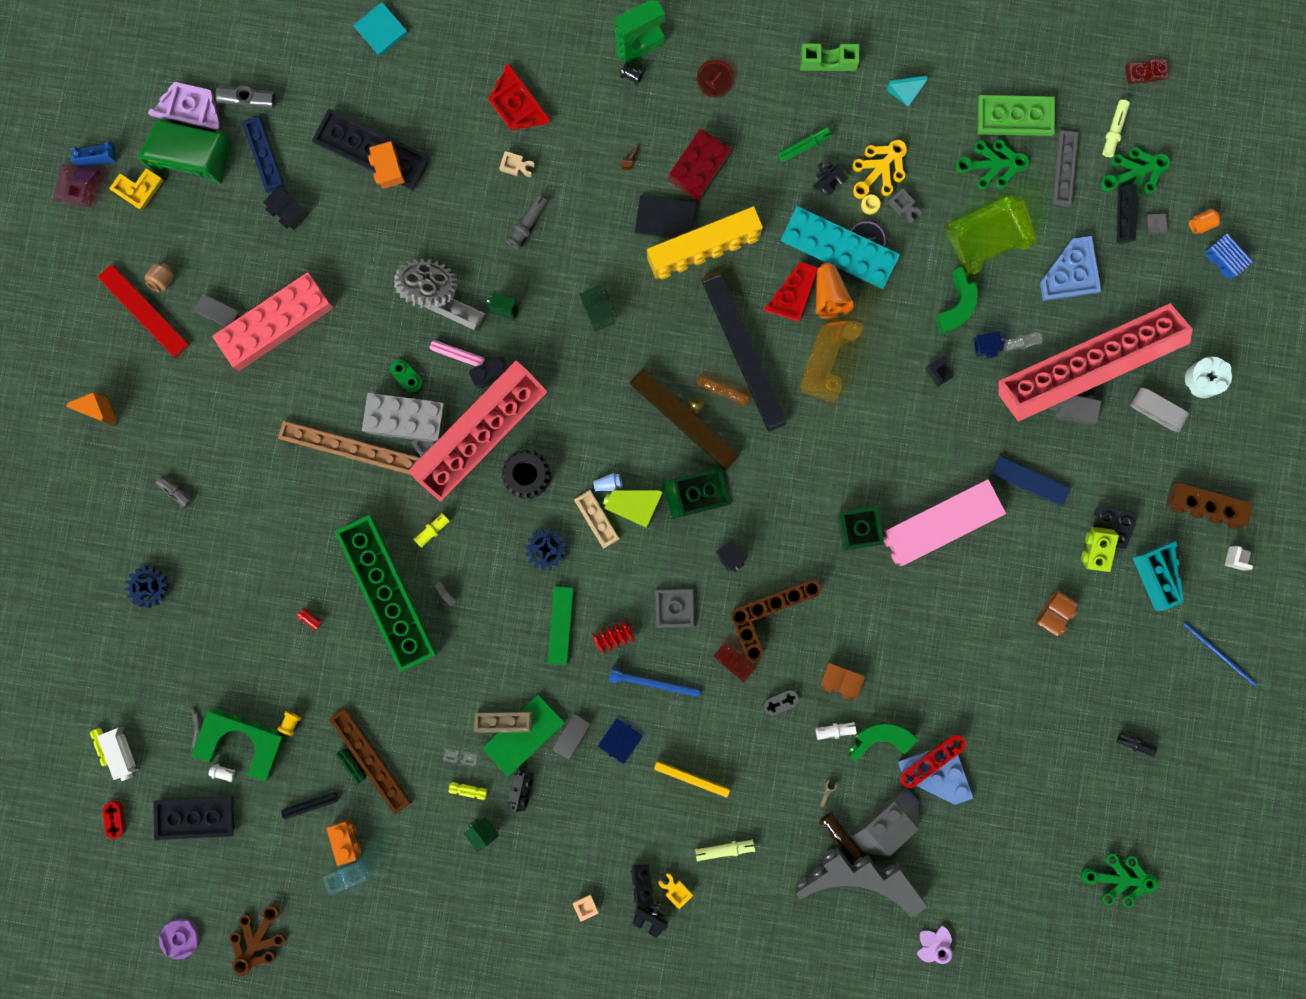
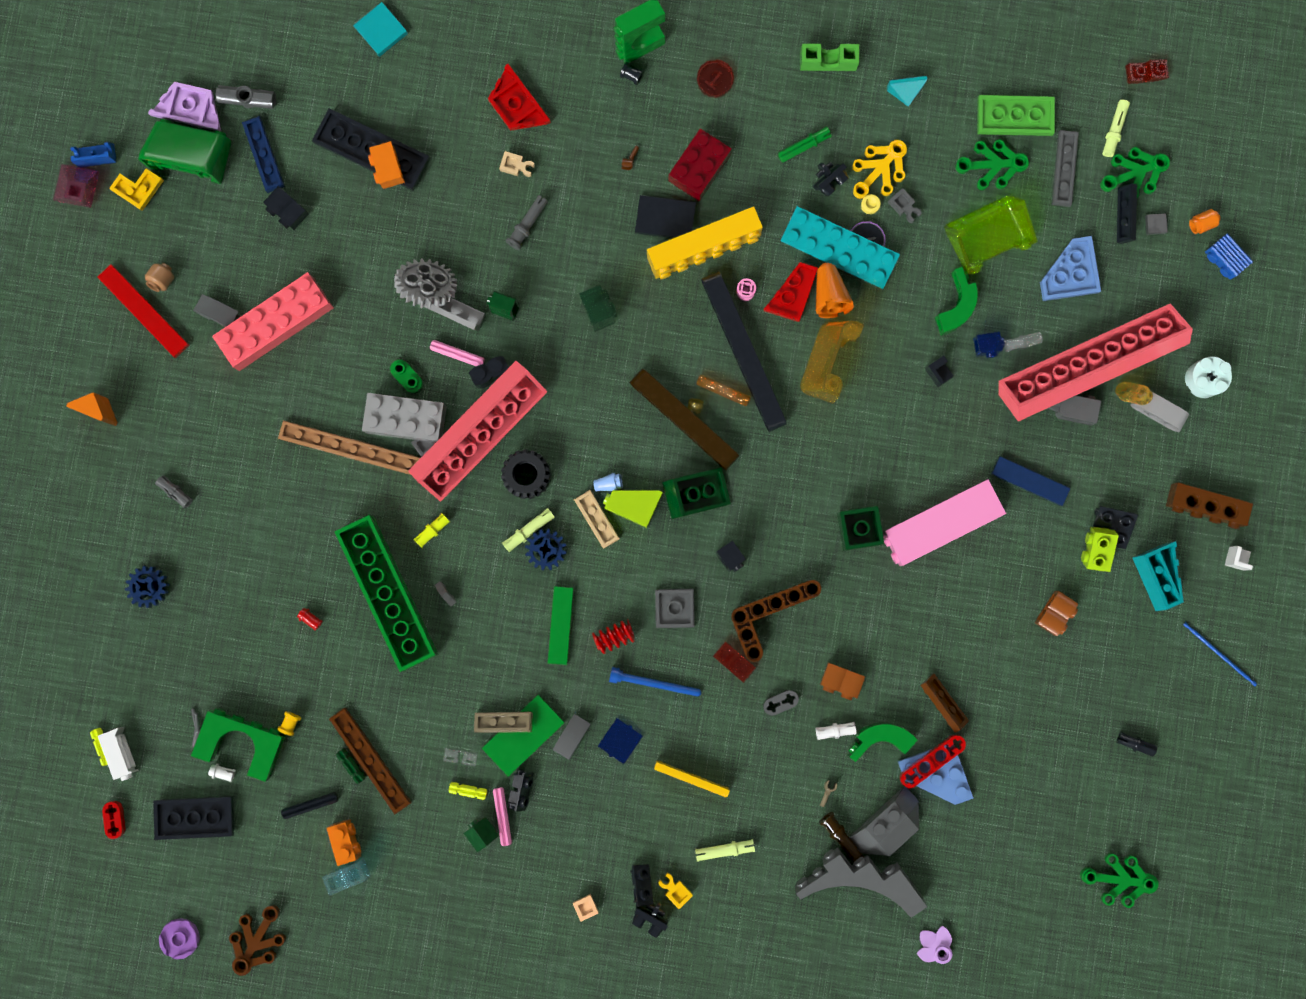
(502, 816): none -> bright pink axle
(526, 531): none -> yellowish green pin
(746, 293): none -> bright pink wheel
(944, 703): none -> reddish brown plate
(1135, 389): none -> clear yellow beam

